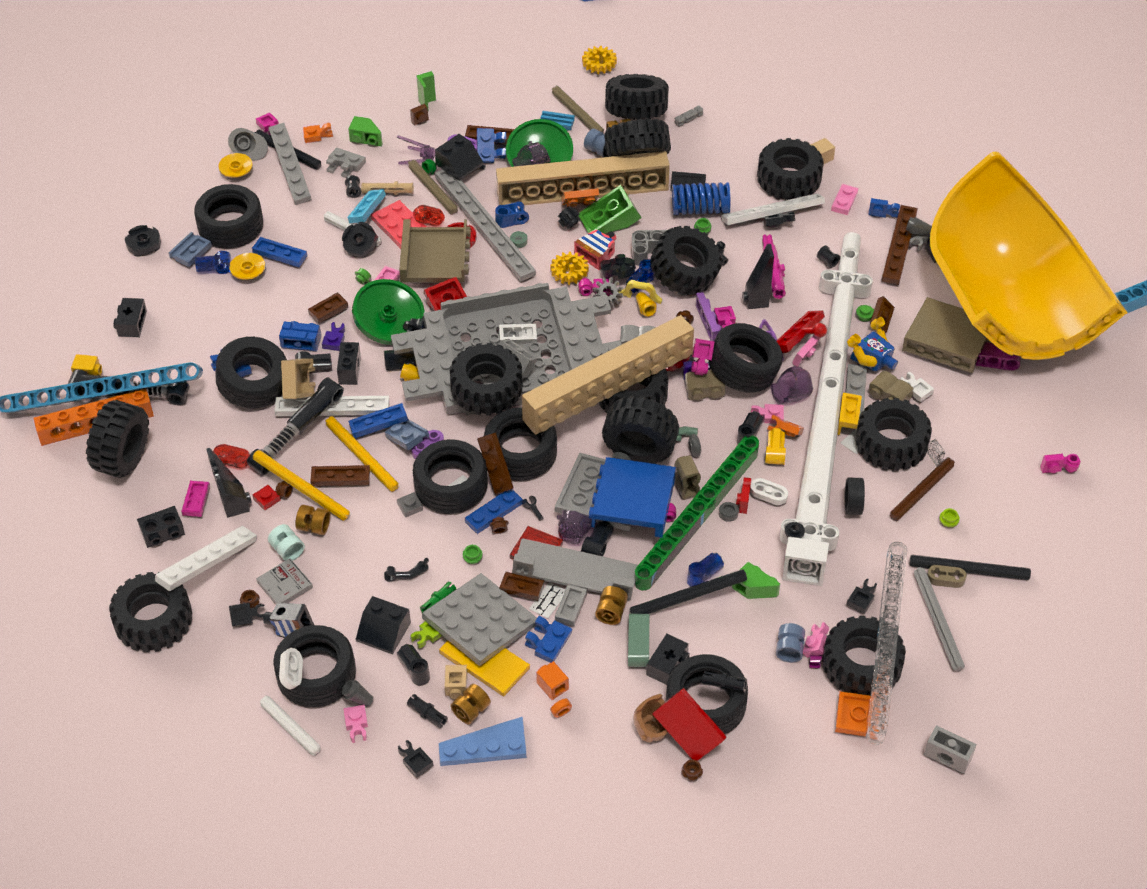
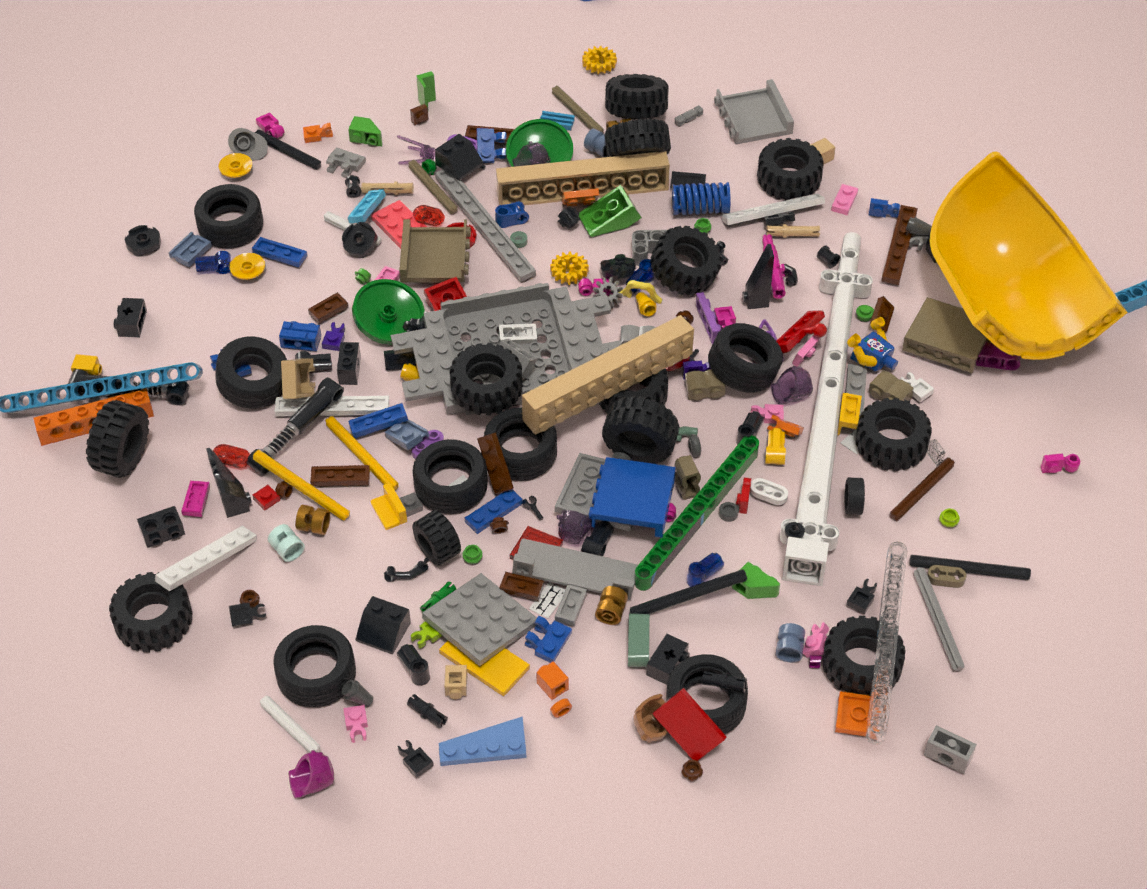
(284, 582): light grey tile -> none
(288, 618): torso -> none
(290, 163): light grey plate -> none
(291, 668): white plate -> none
(311, 774): none -> magenta helmet
(389, 508): none -> yellow panel
(436, 537): none -> black tyre
(470, 704): pearl gold wheel -> none
(596, 247): torso -> none
(702, 350): dark pink plate -> none
(755, 114): none -> light grey panel
(785, 230): none -> tan pin
(792, 275): none -> black arm

